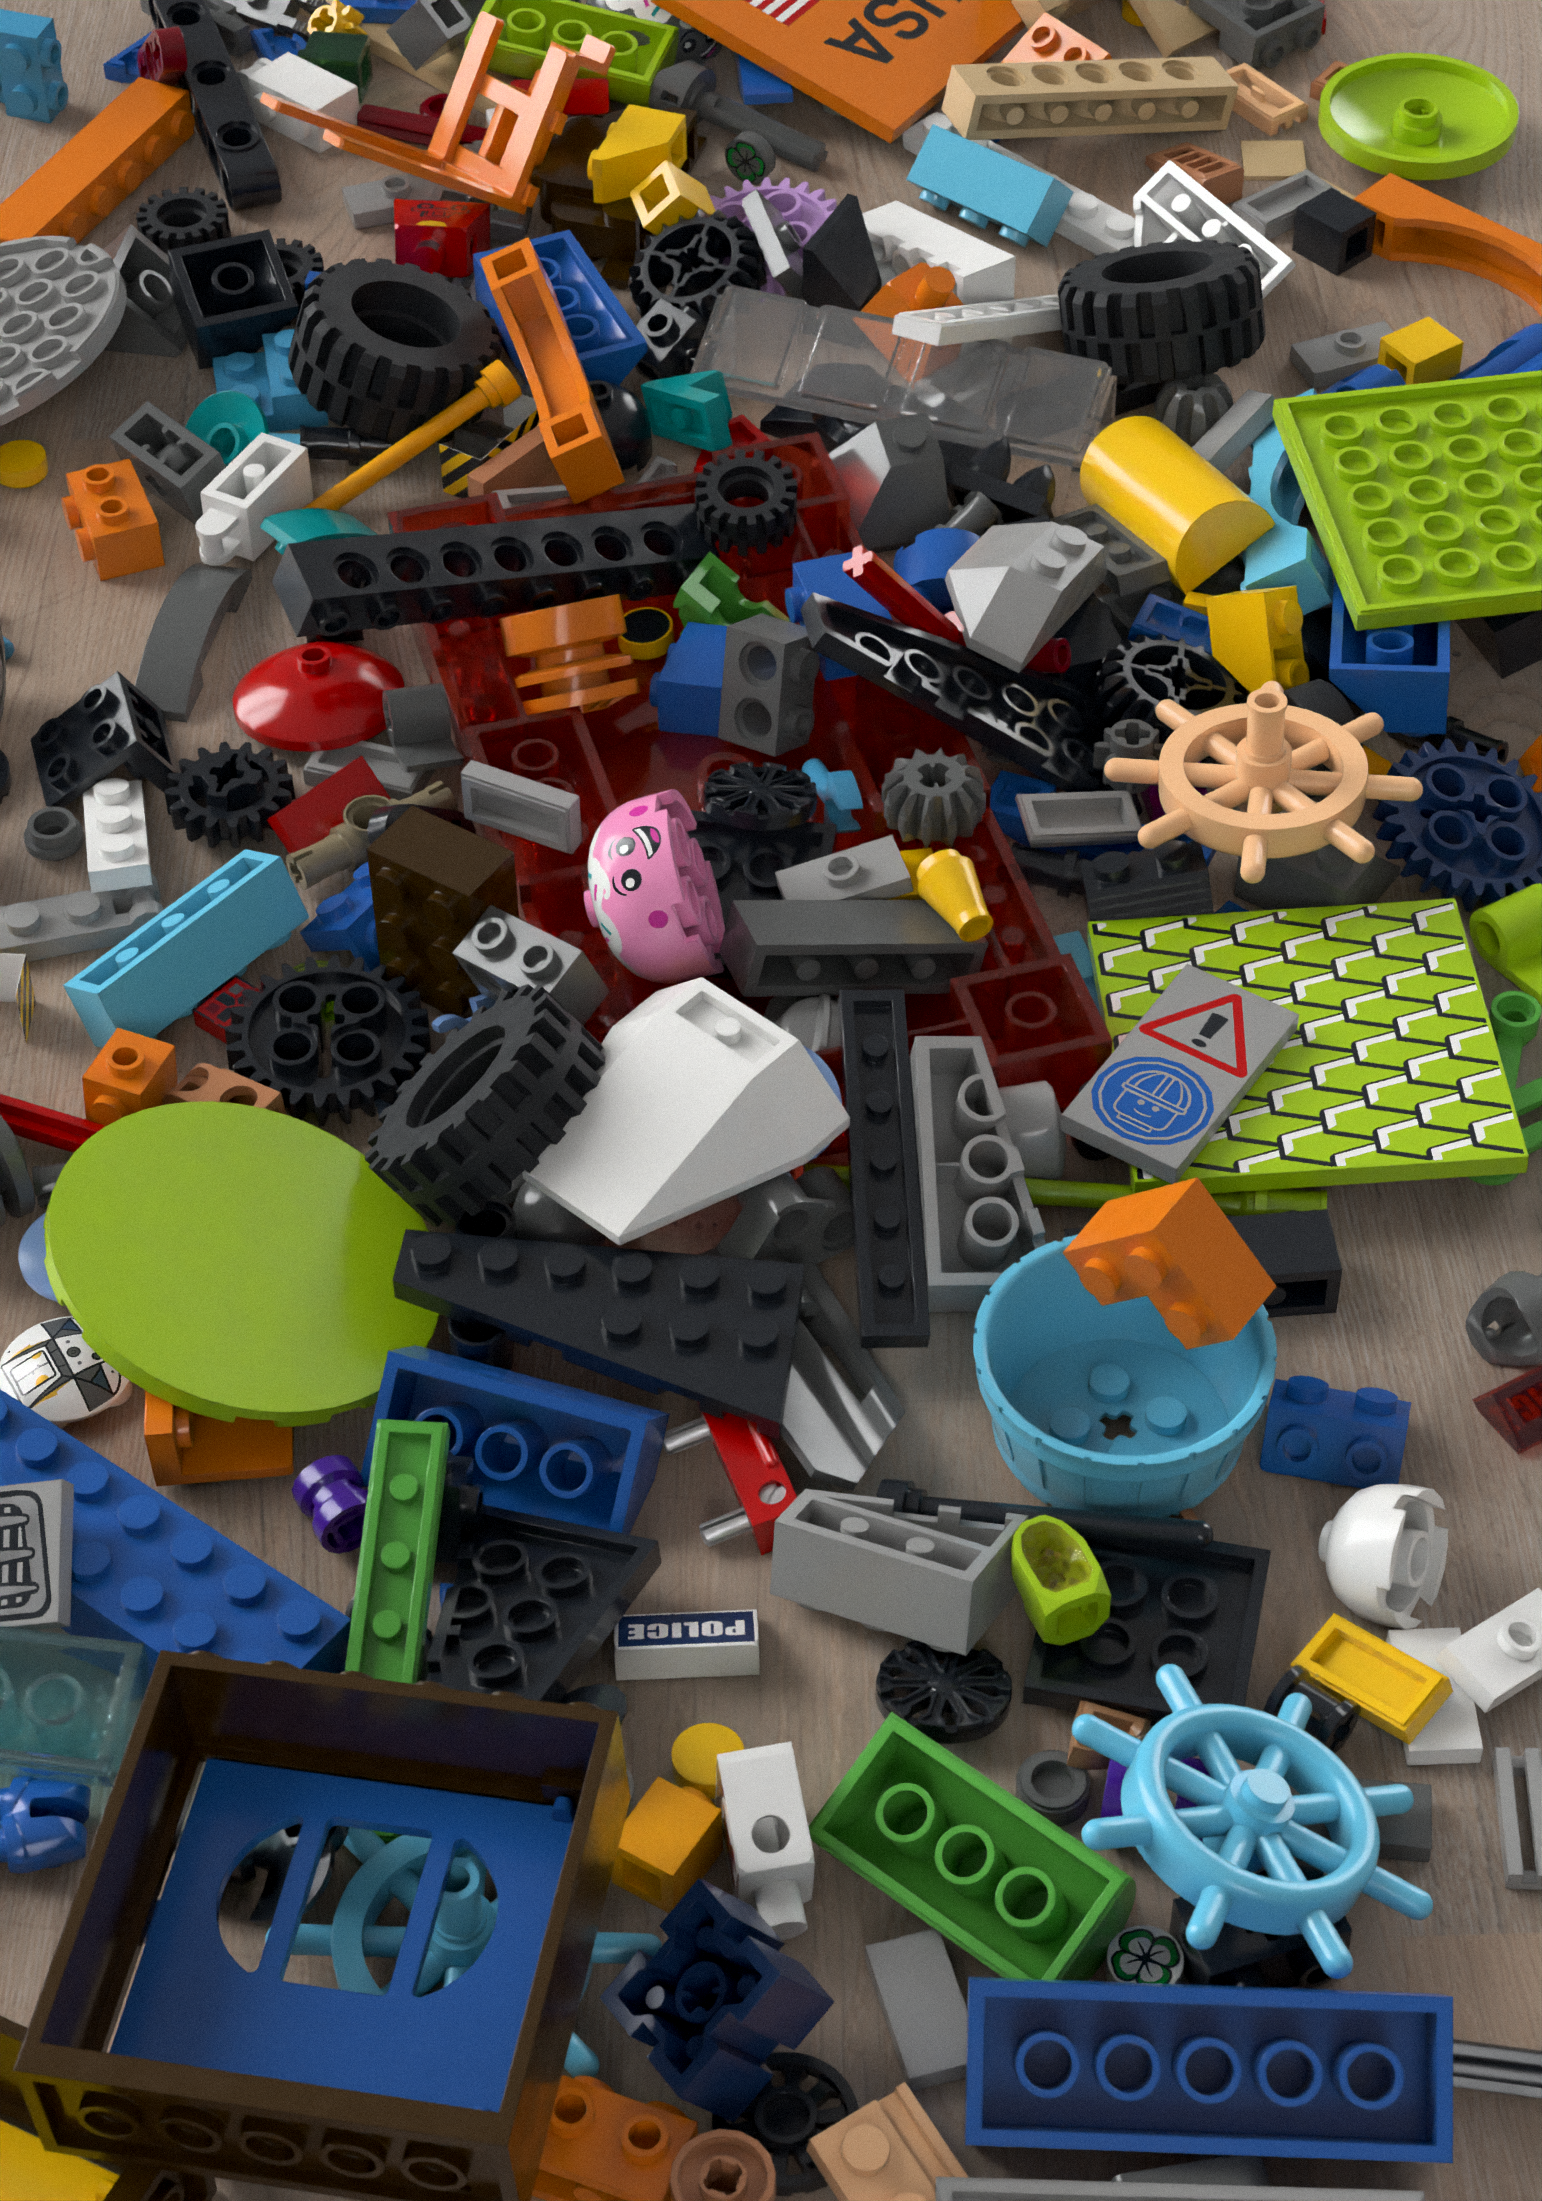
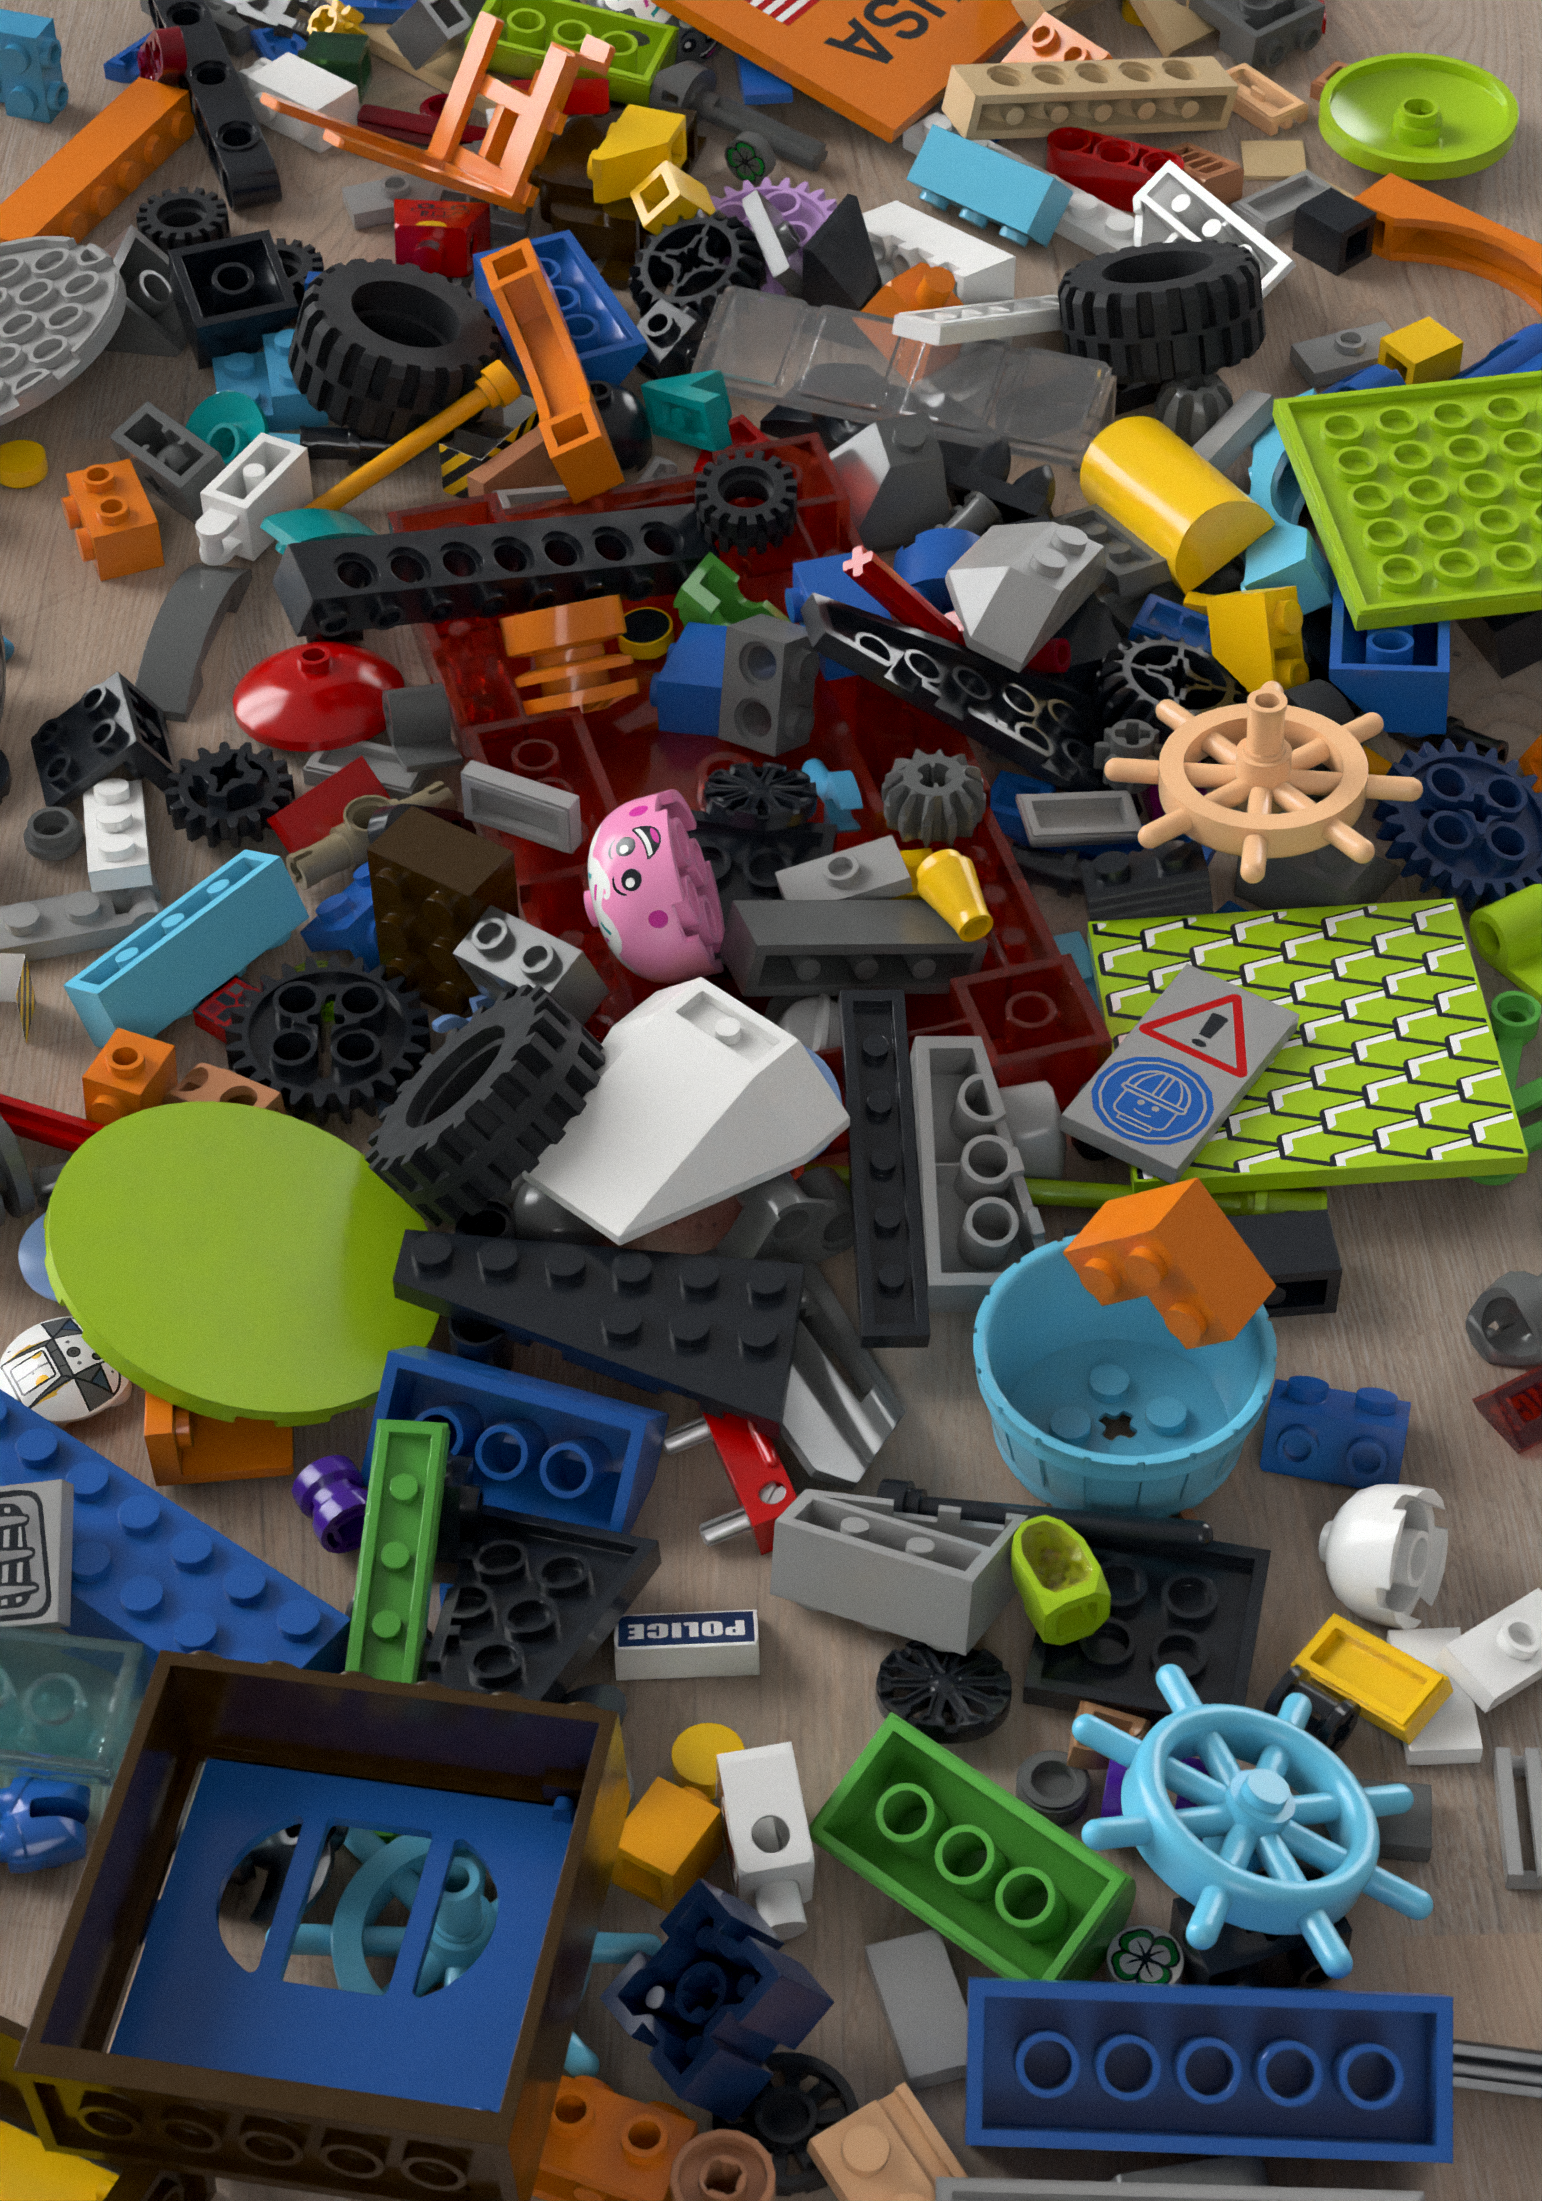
(1104, 164): none -> red beam

